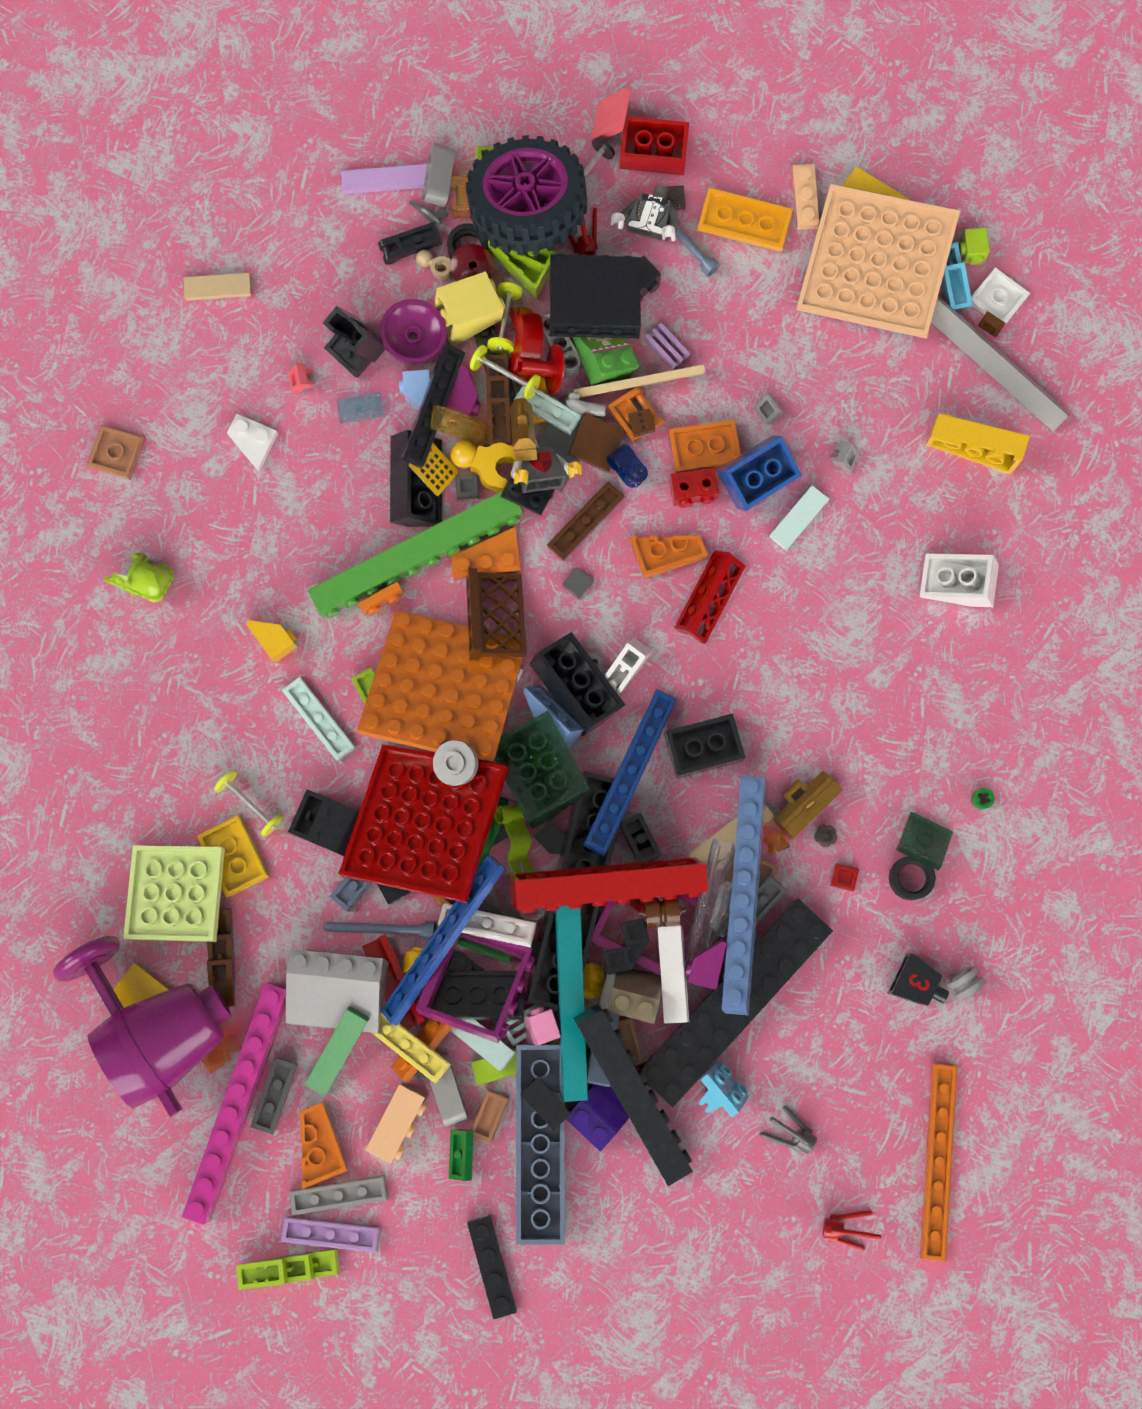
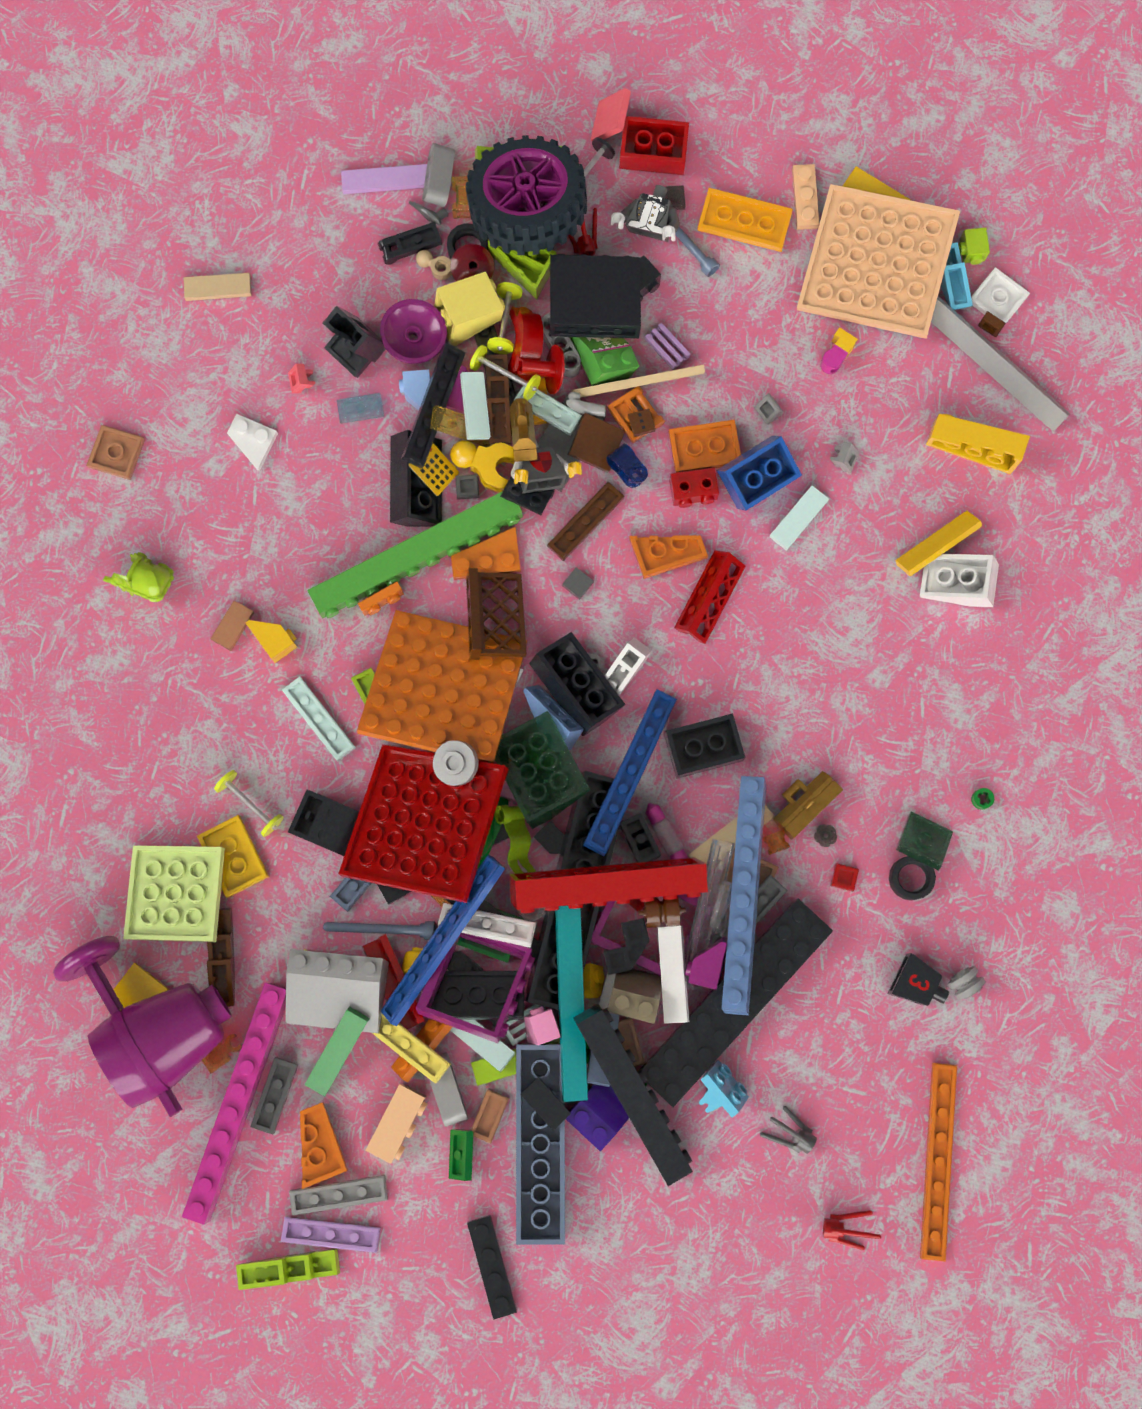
(232, 625): none -> nougat tile
(475, 405): none -> light aqua tile
(665, 832): none -> clear piece
(837, 355): none -> leg
(938, 543): none -> yellow tile

